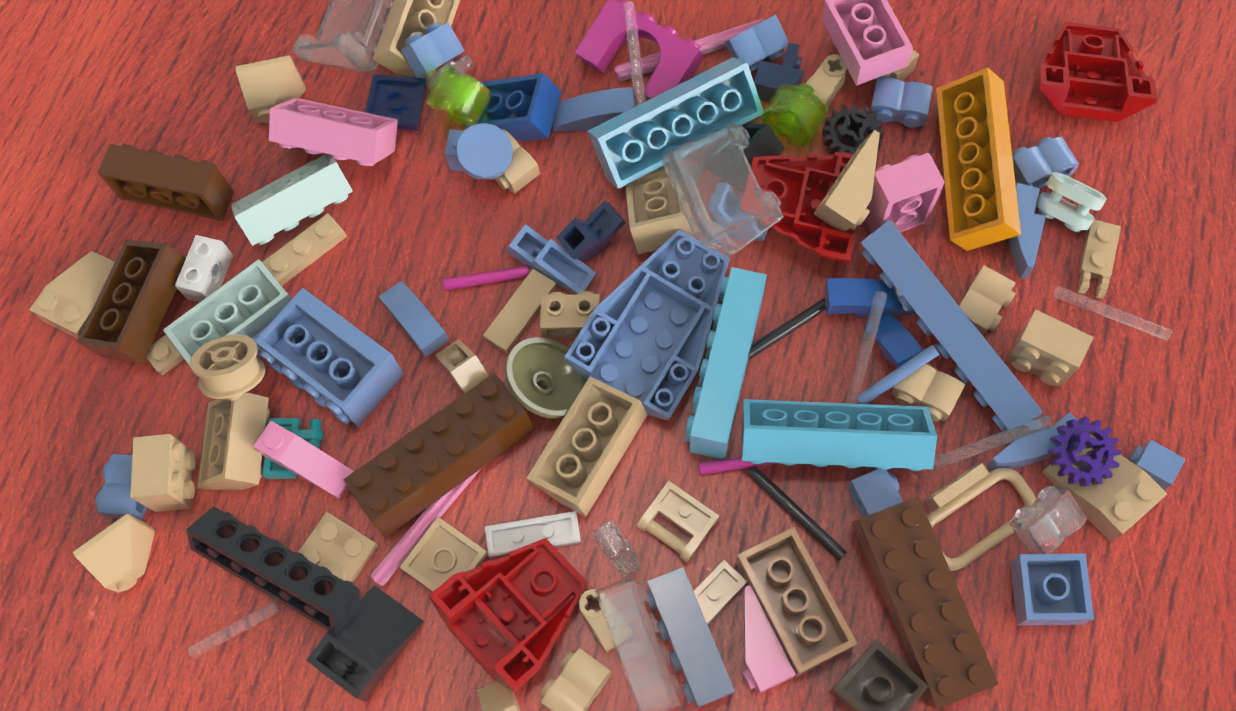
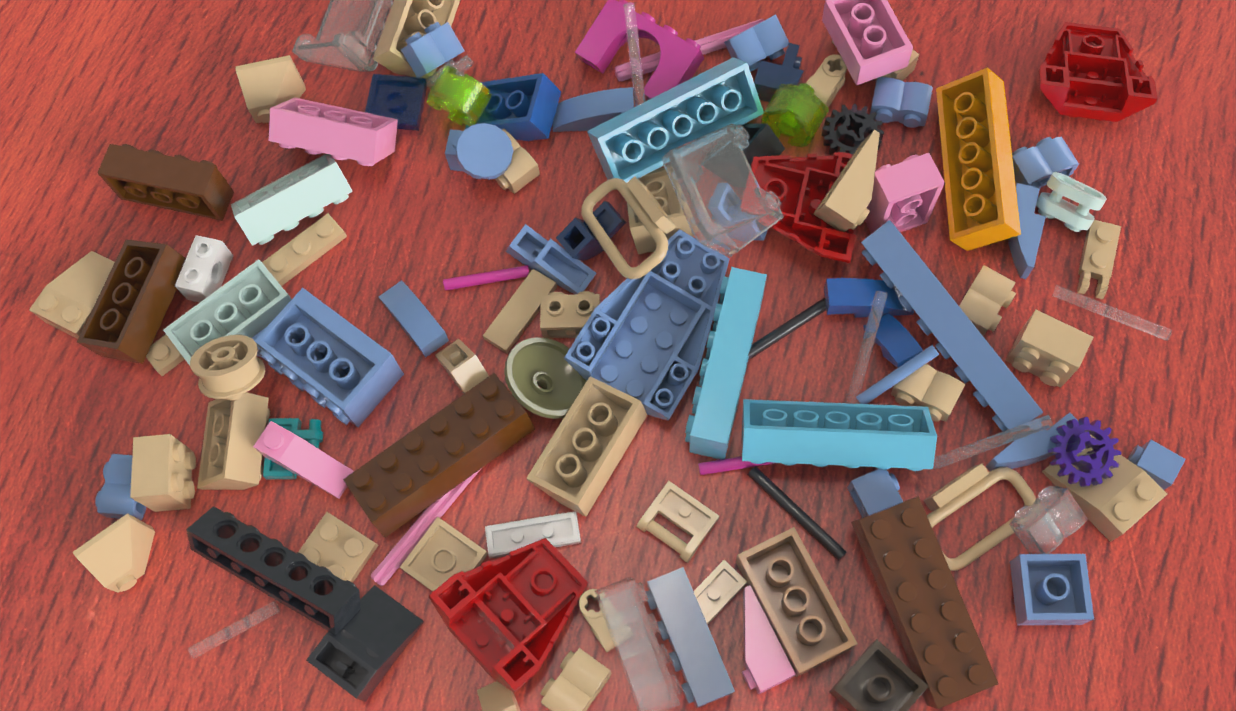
(617, 548): clear hinge -> none
(648, 212): none -> tan bar

